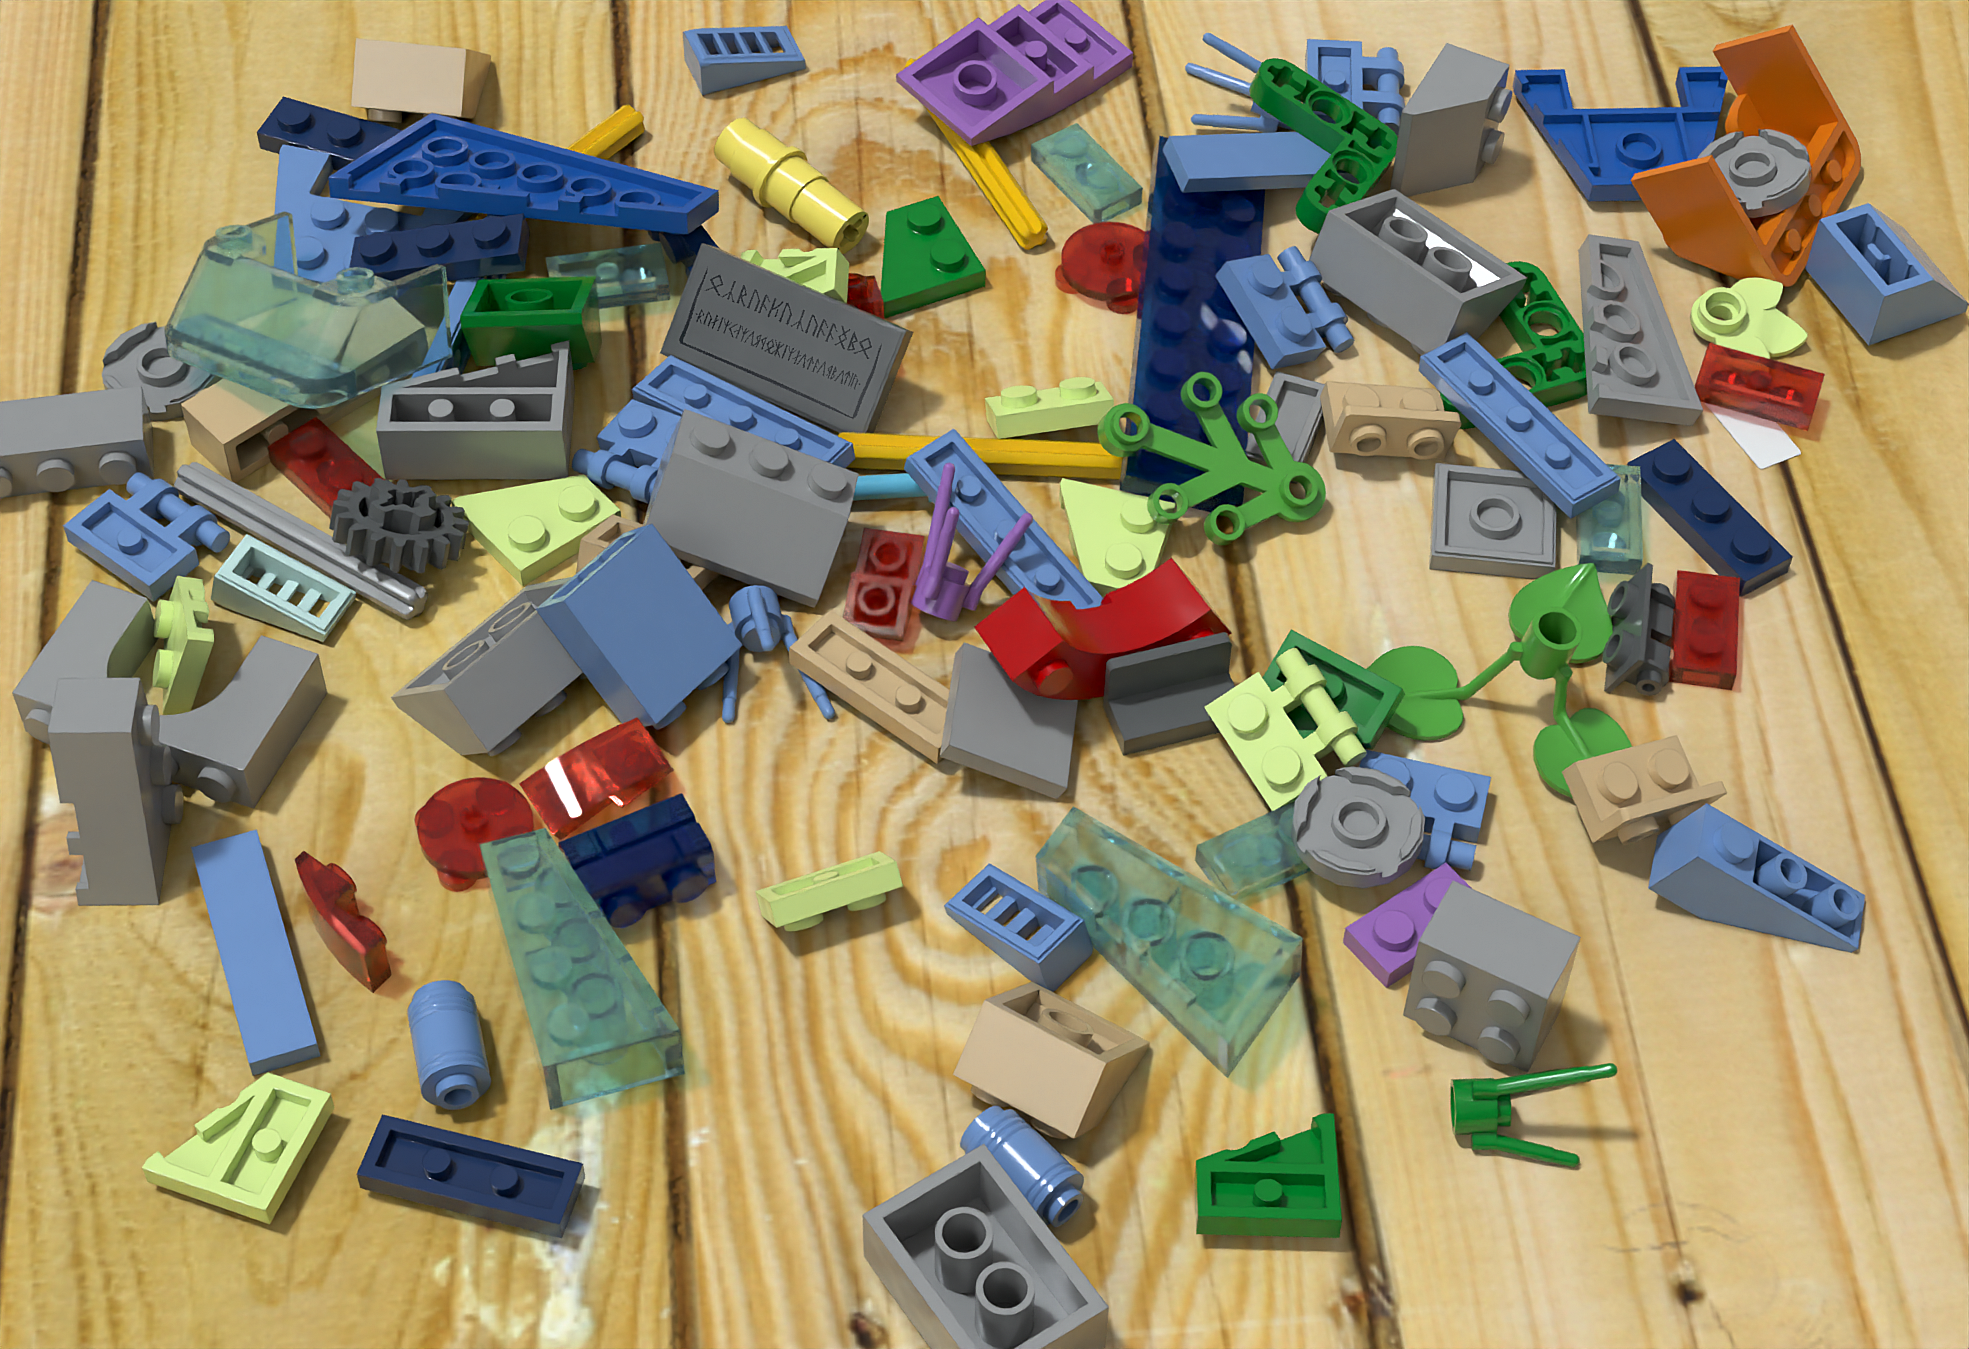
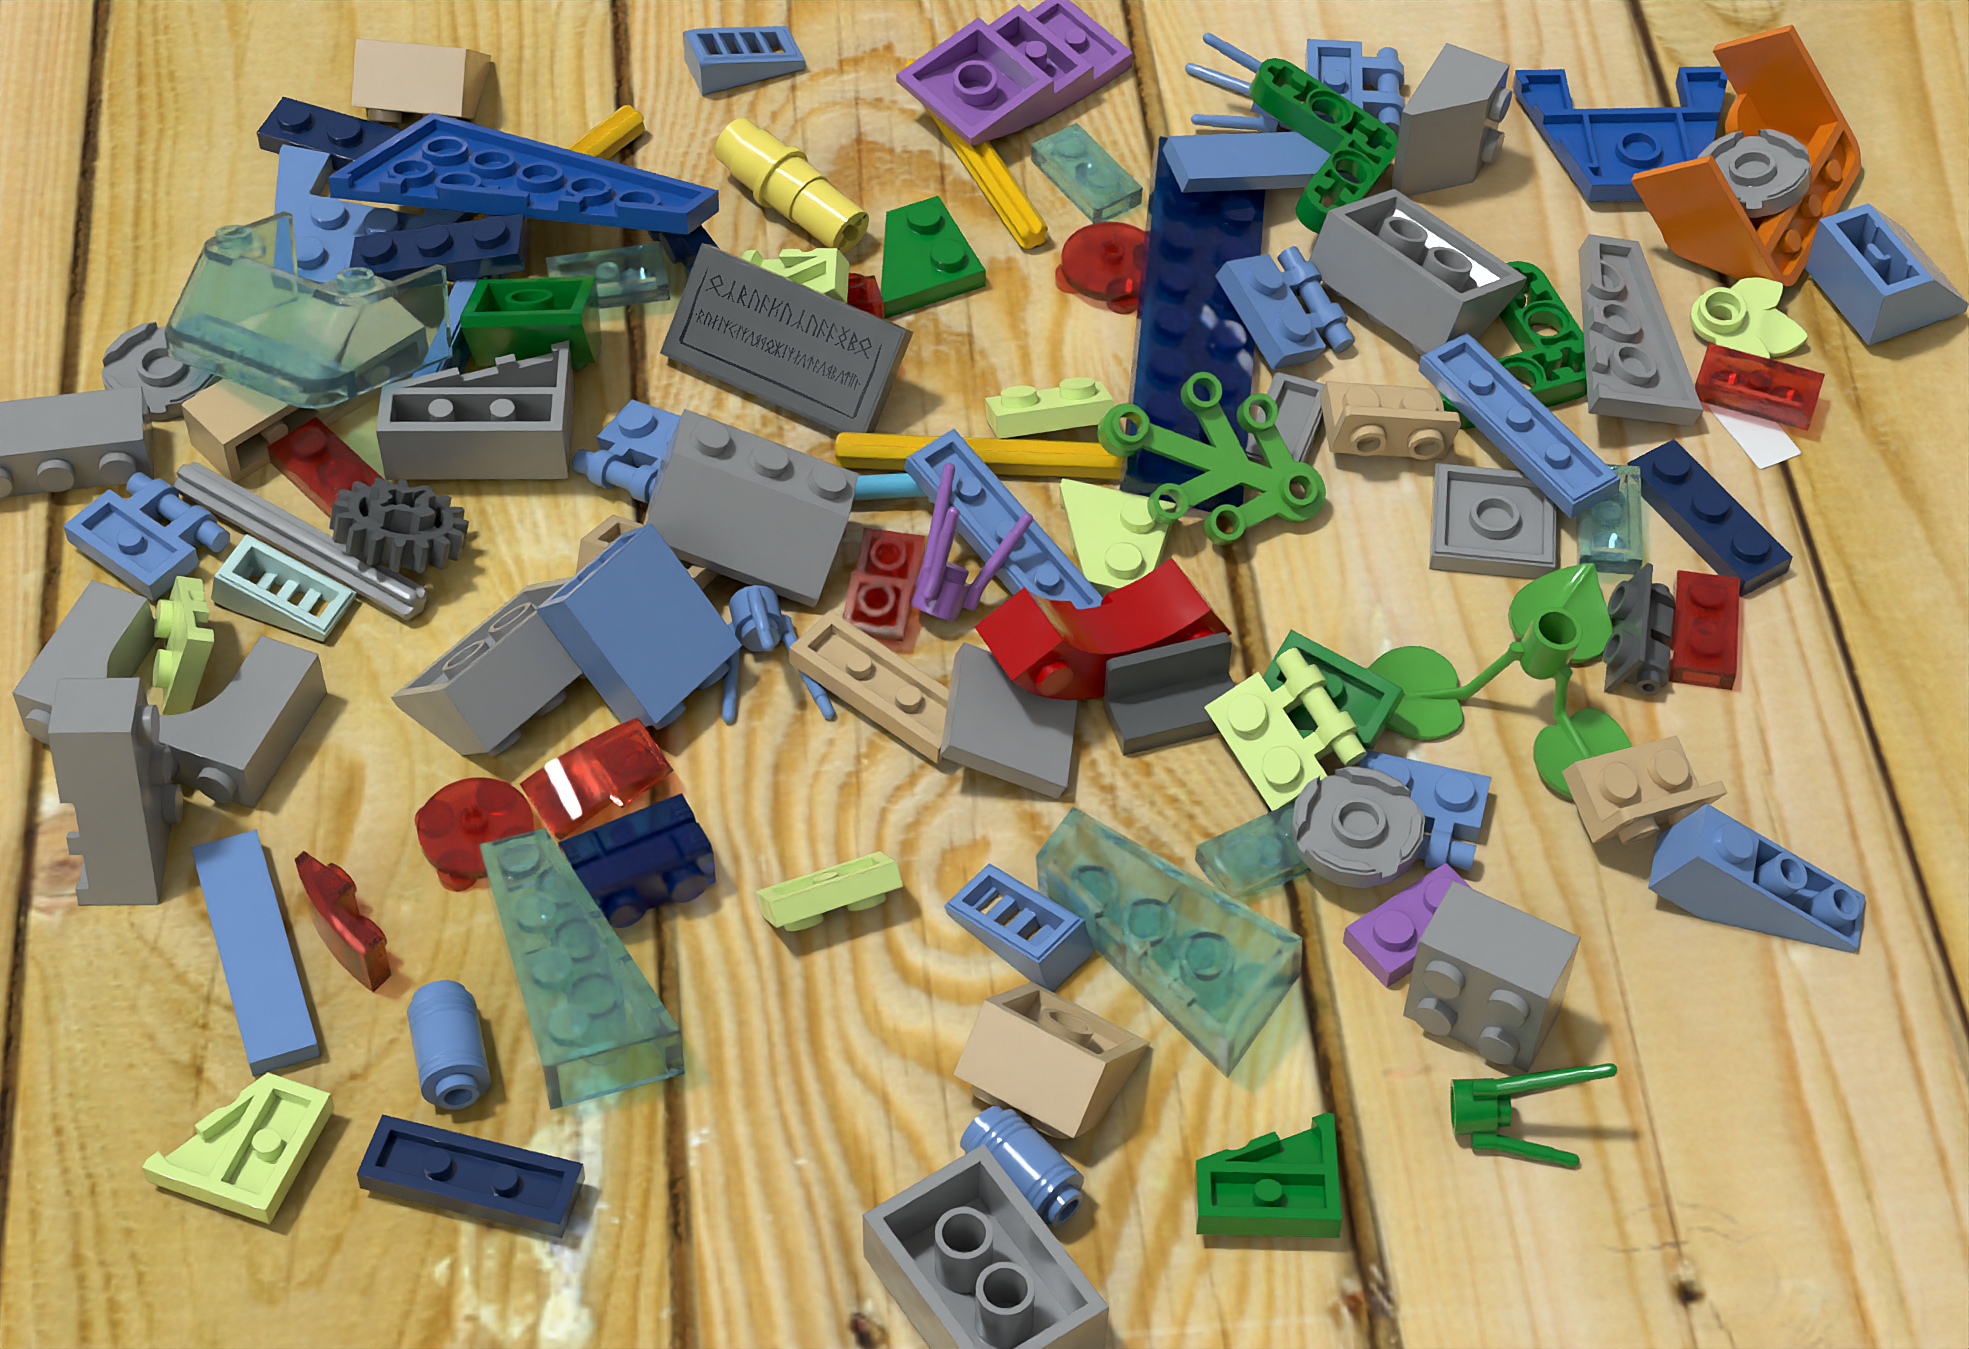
(535, 523): yellowish green wing -> none
(681, 386): medium blue tile -> none

